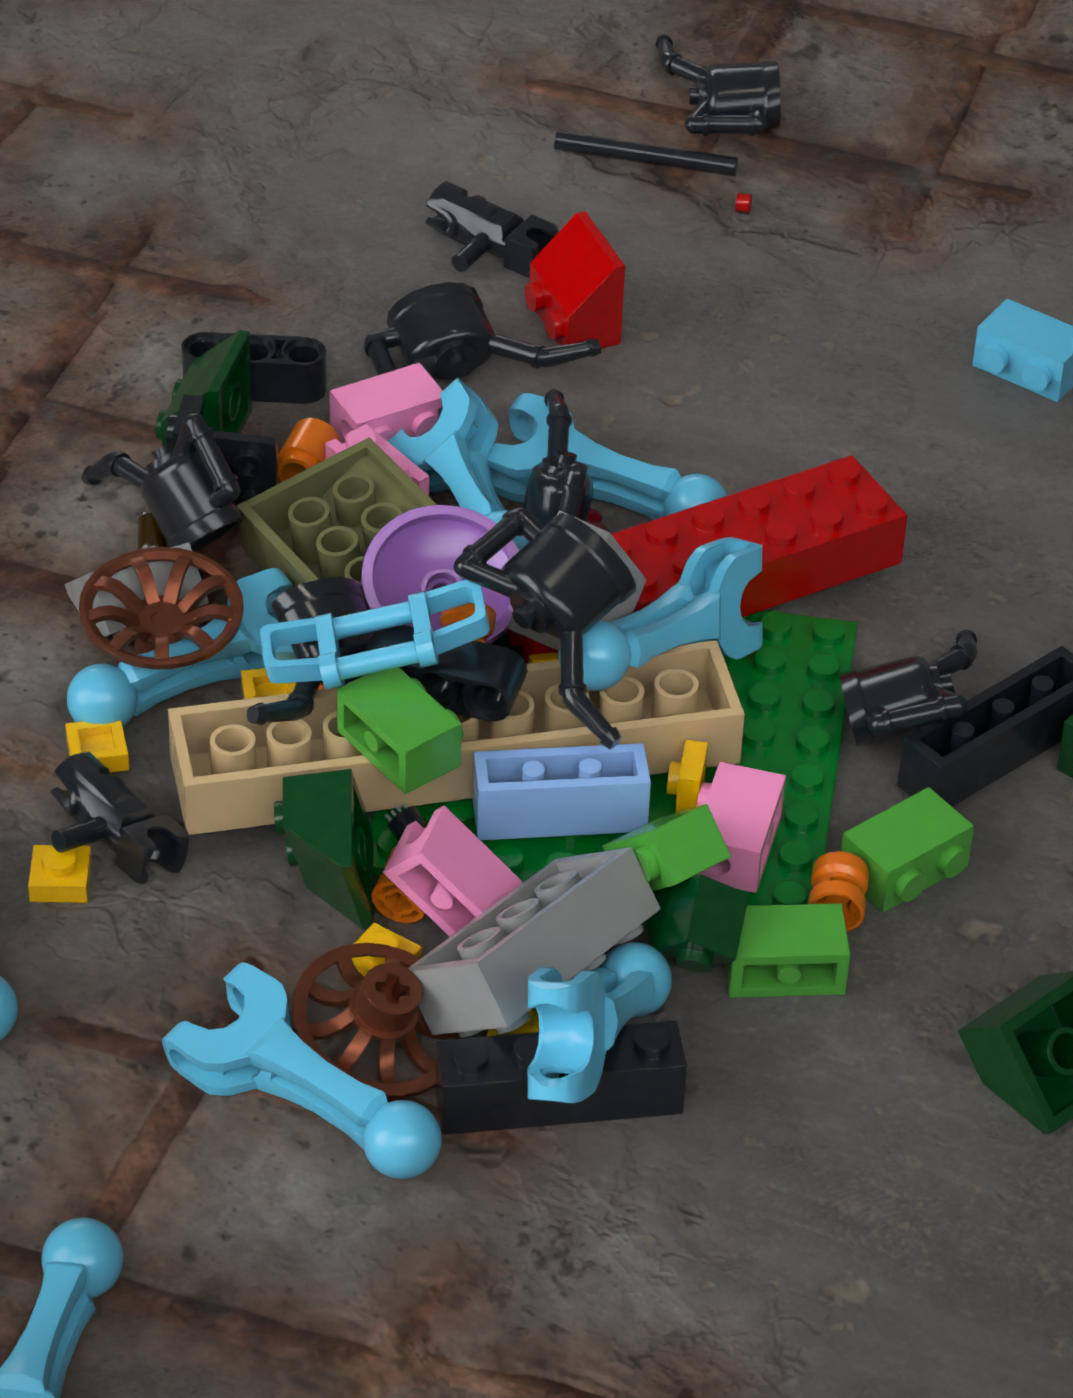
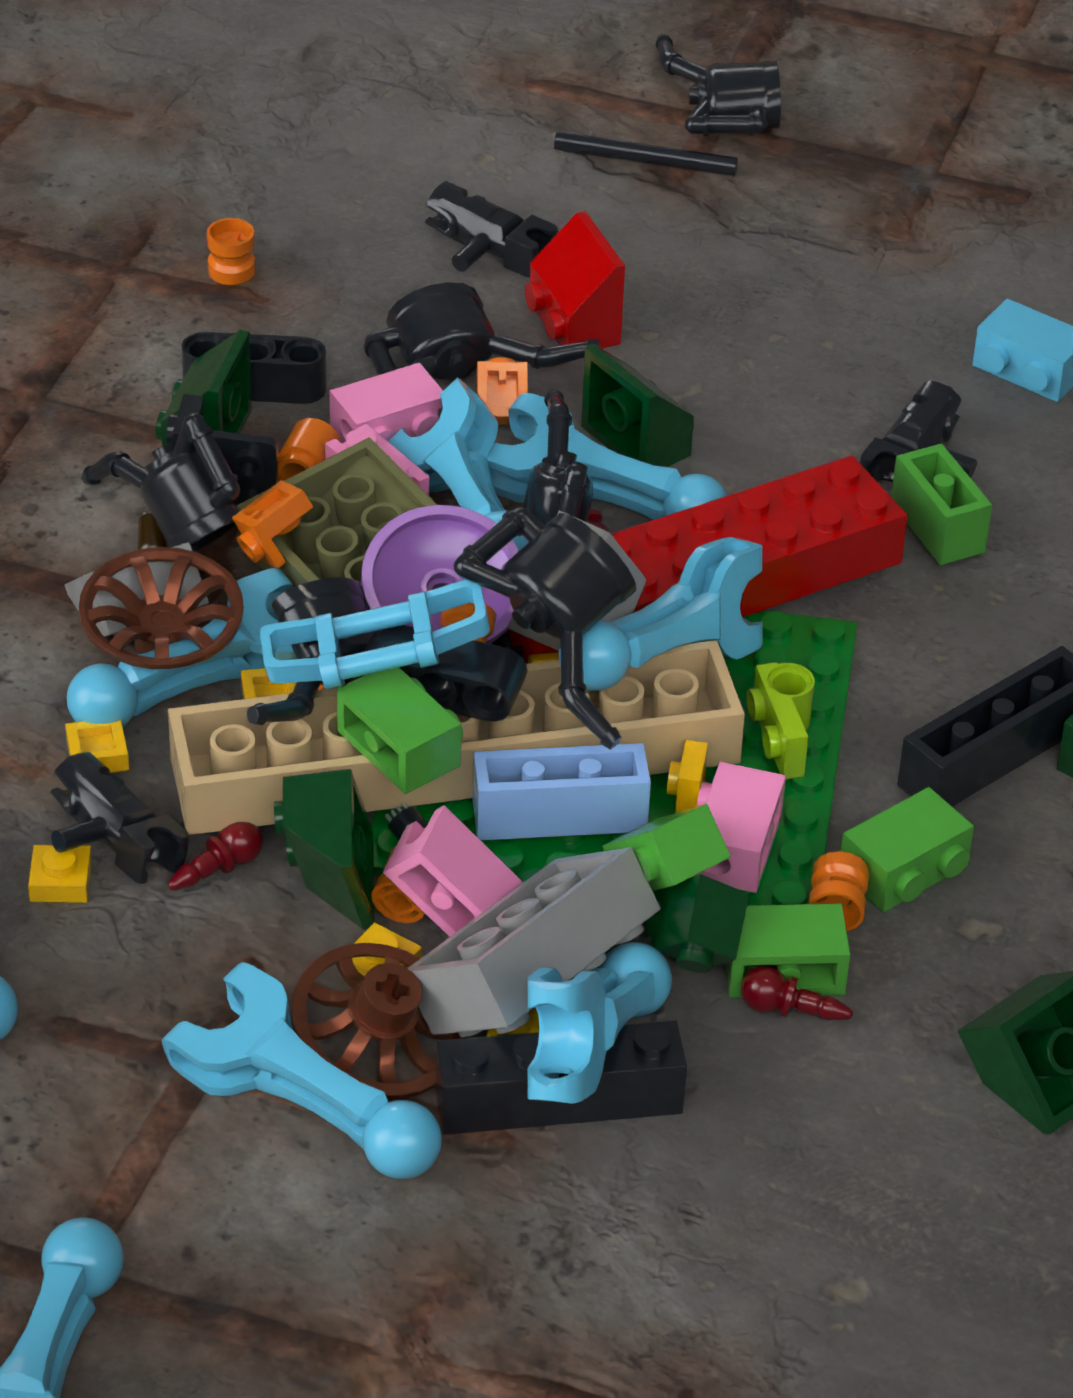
(230, 259): none -> orange wheel
(234, 845): none -> dark red bar
(270, 516): none -> orange bracket
(500, 383): none -> orange bracket
(632, 412): none -> dark green slope
(743, 202): red piece -> none
(767, 990): none -> dark red bar
(784, 708): none -> lime plate
(906, 692): black piece -> none
(919, 426): none -> black piece
(941, 504): none -> bright green brick

